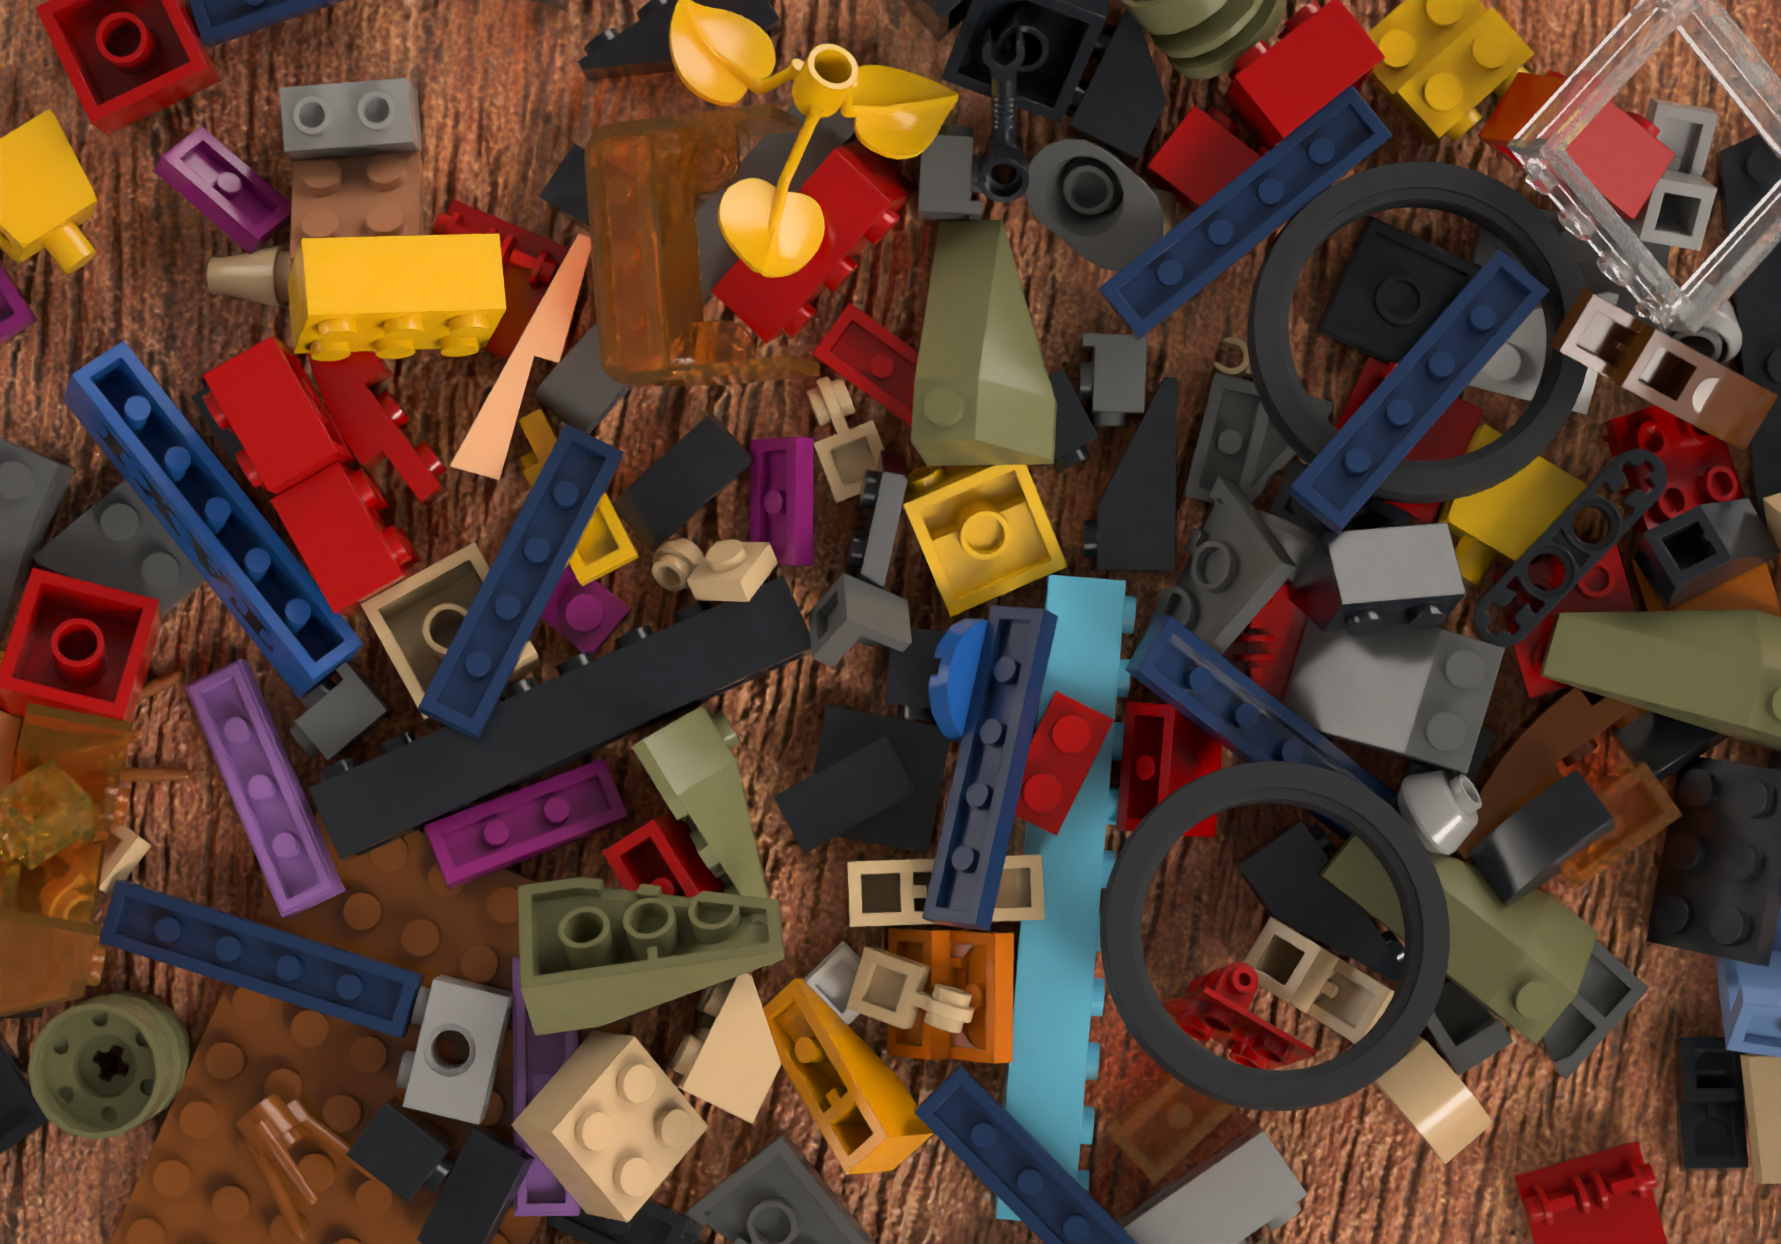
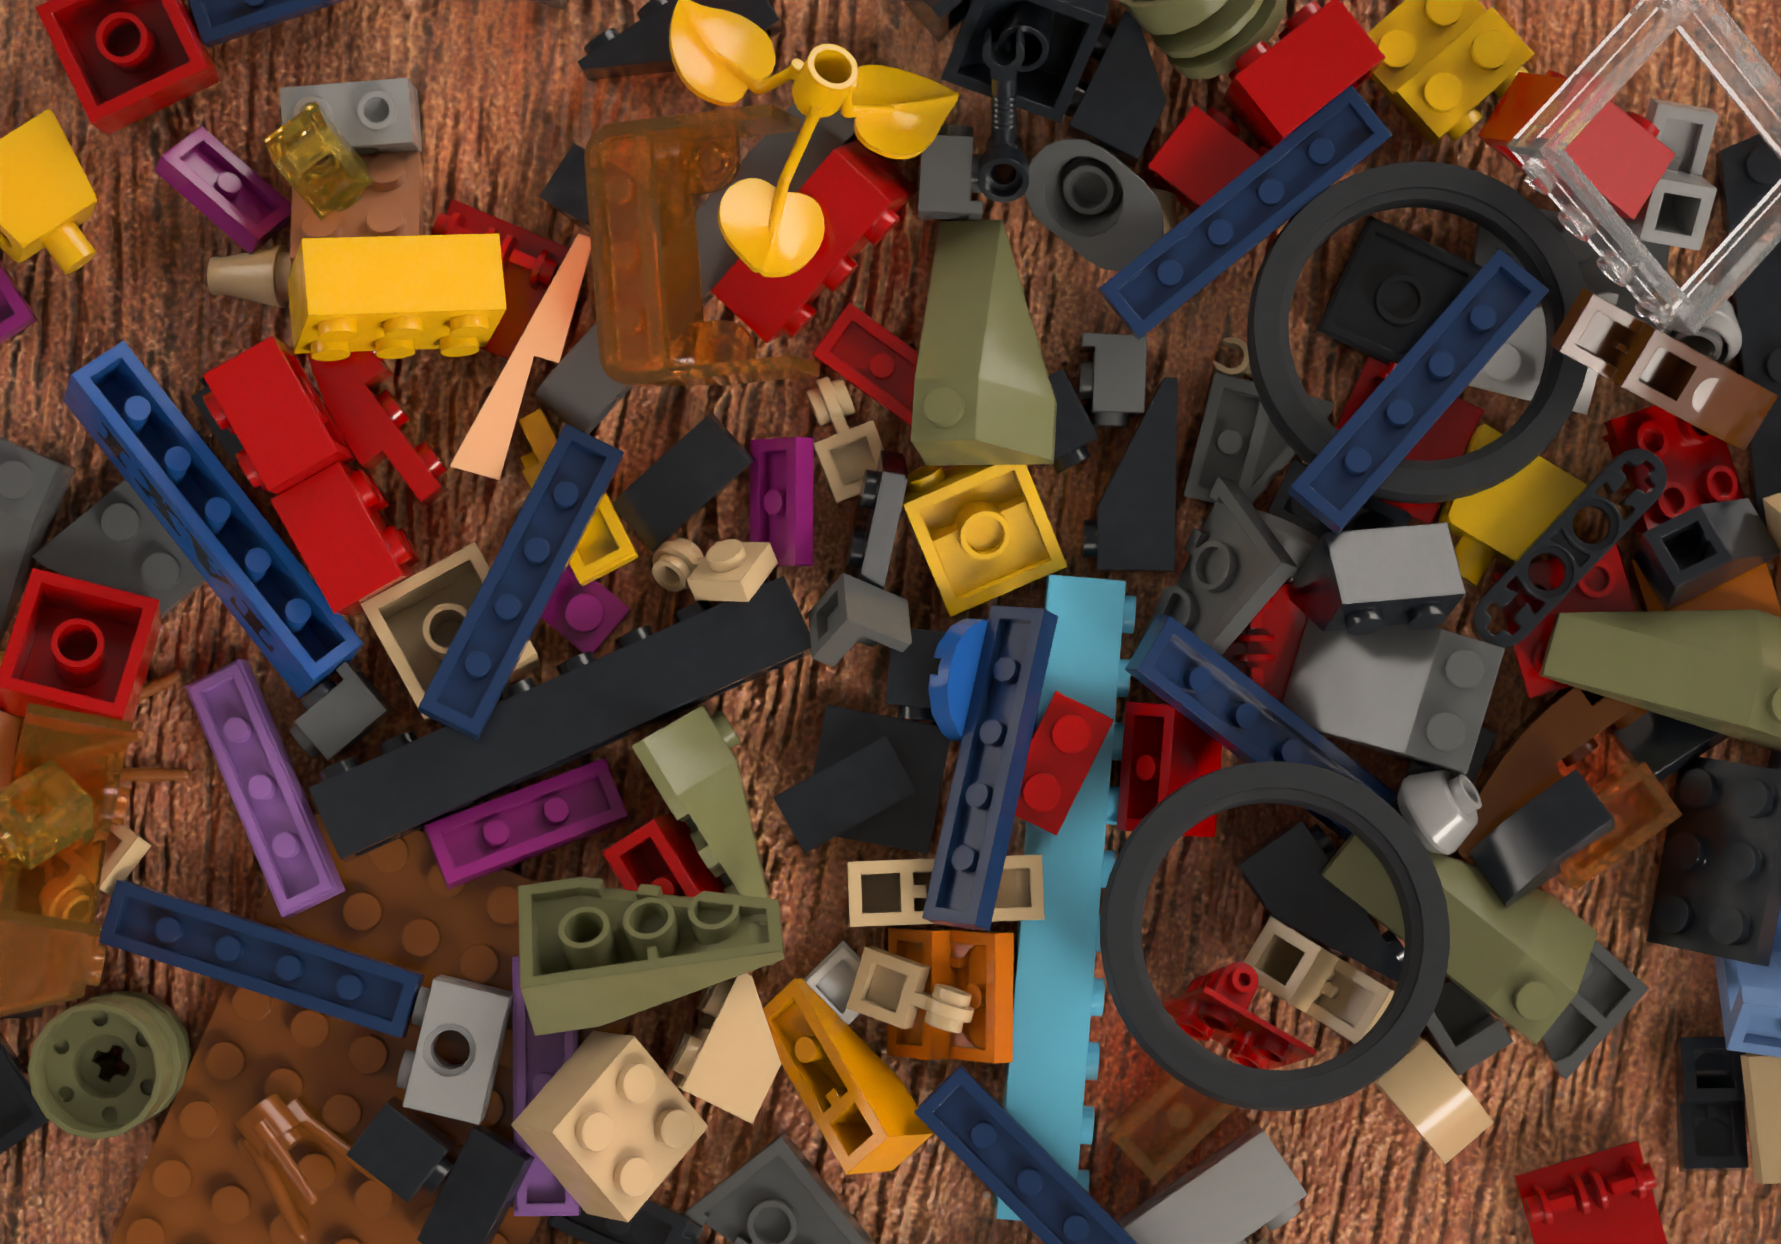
(305, 142): none -> clear yellow brick

